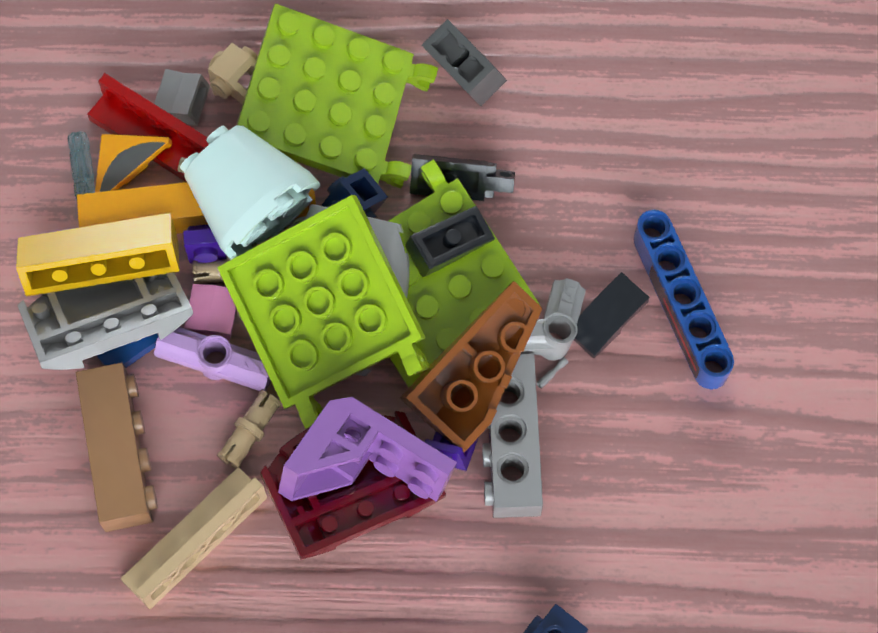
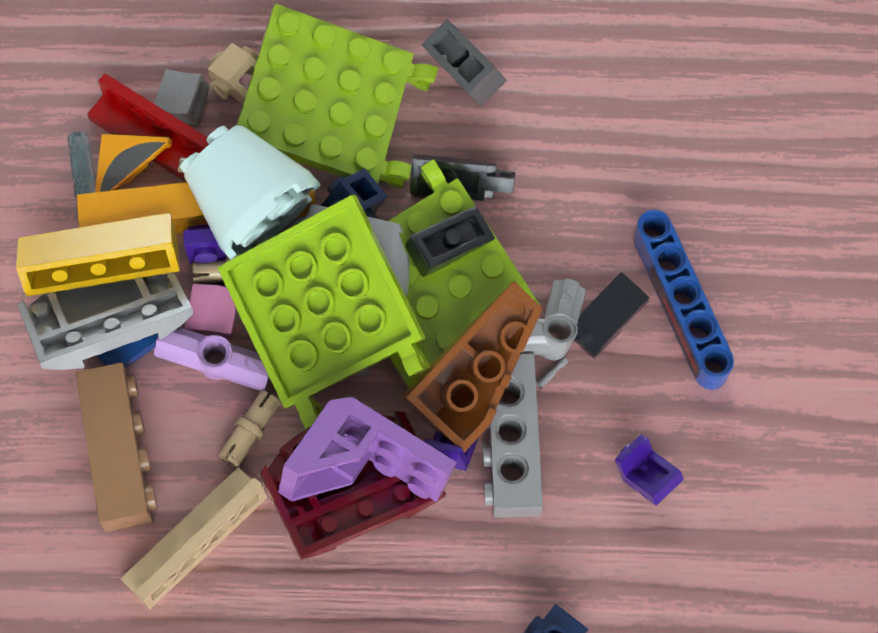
(647, 470): none -> dark purple bracket

